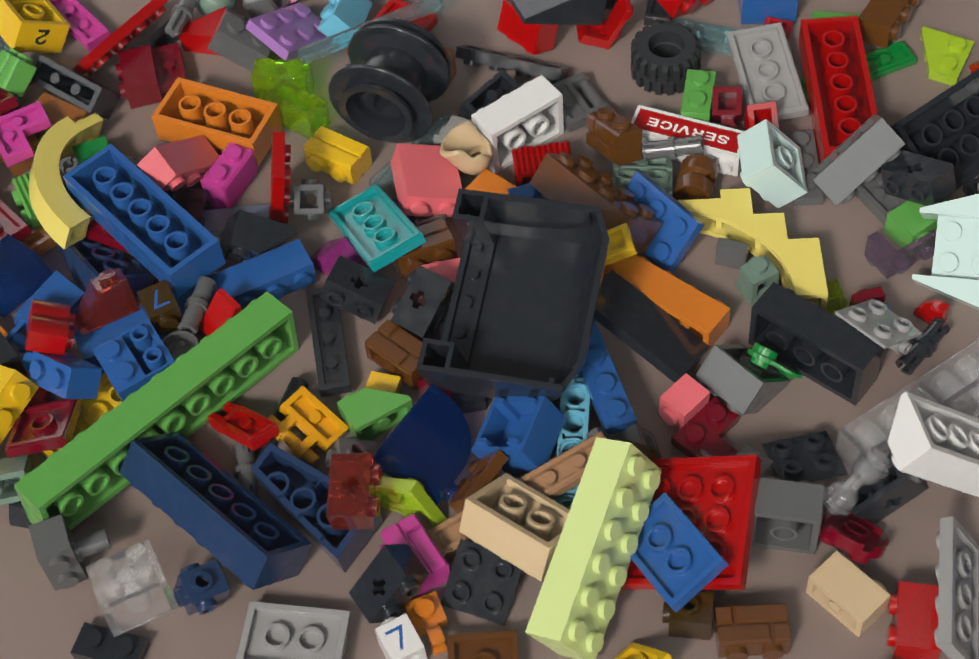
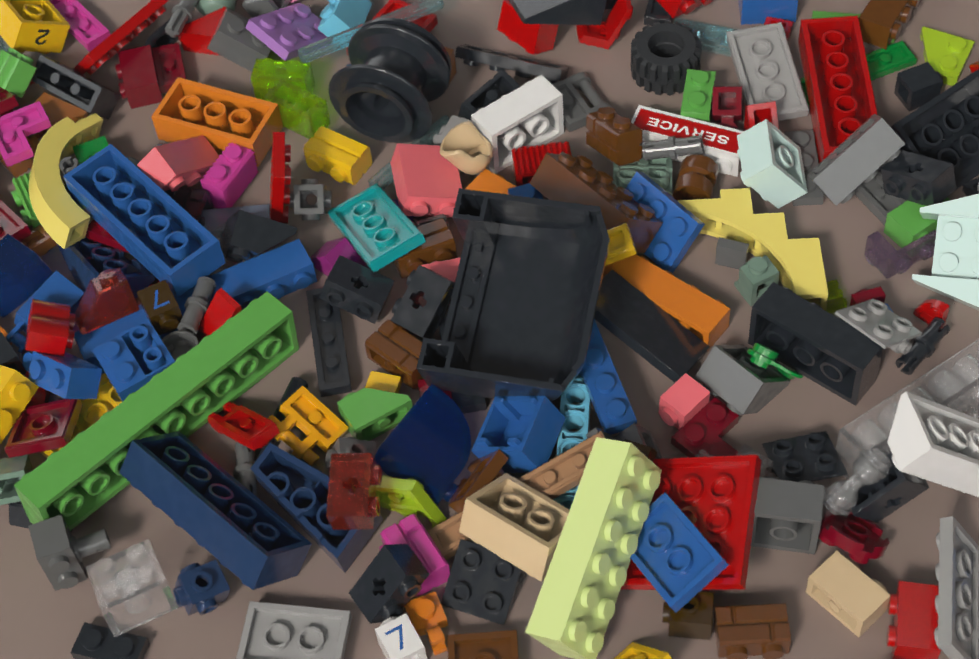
(918, 86): none -> black brick

